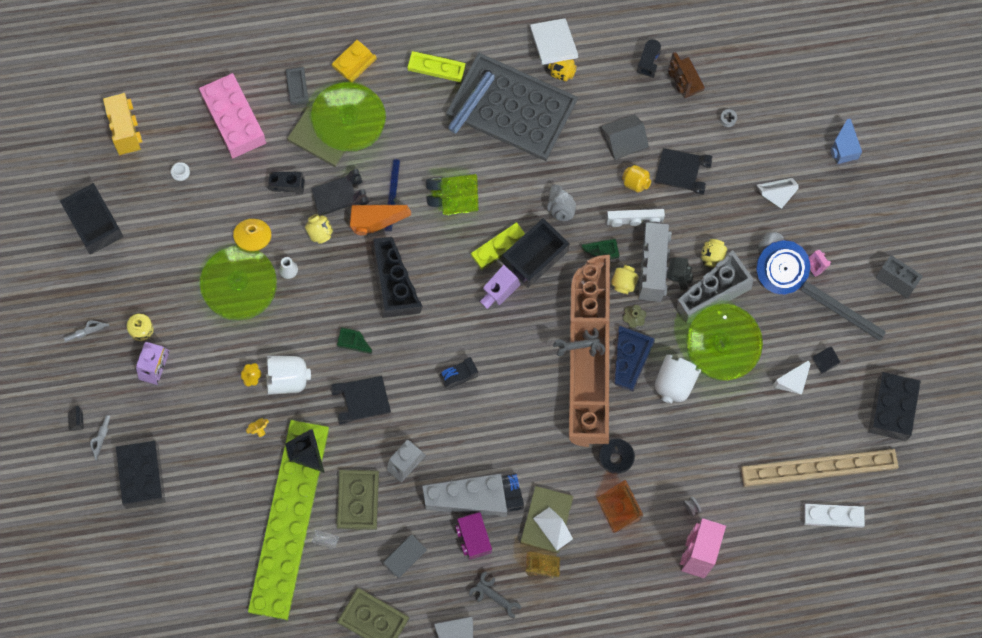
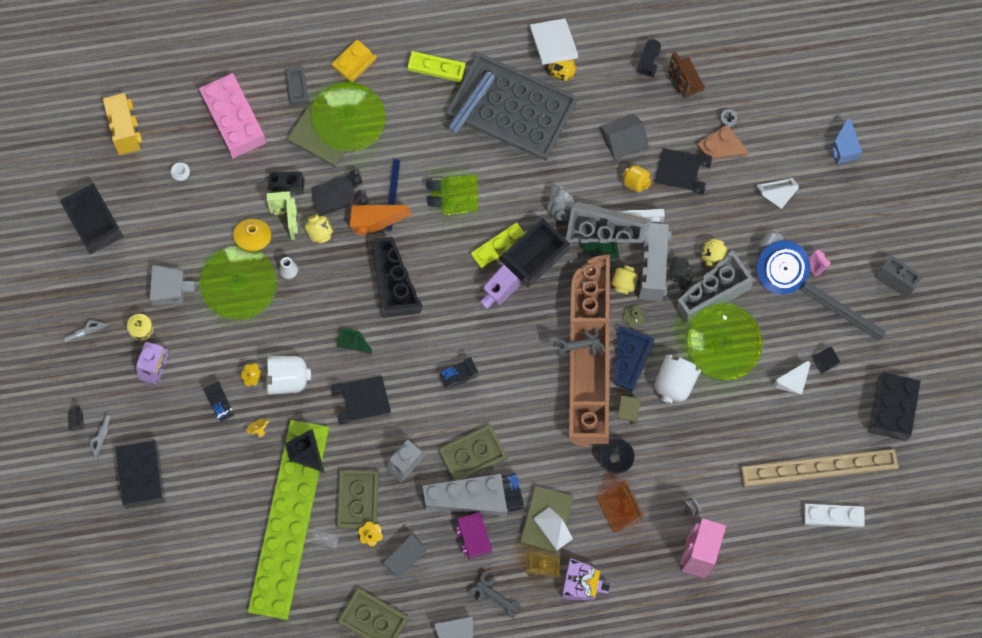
(168, 286): none -> light grey torso
(219, 401): none -> black leg
(279, 204): none -> yellowish green bracket
(370, 529): none -> yellow plant
(472, 453): none -> olive tile
(583, 582): none -> torso
(603, 225): none -> light grey wedge
(629, 409): none -> olive panel
(722, 145): none -> nougat wing

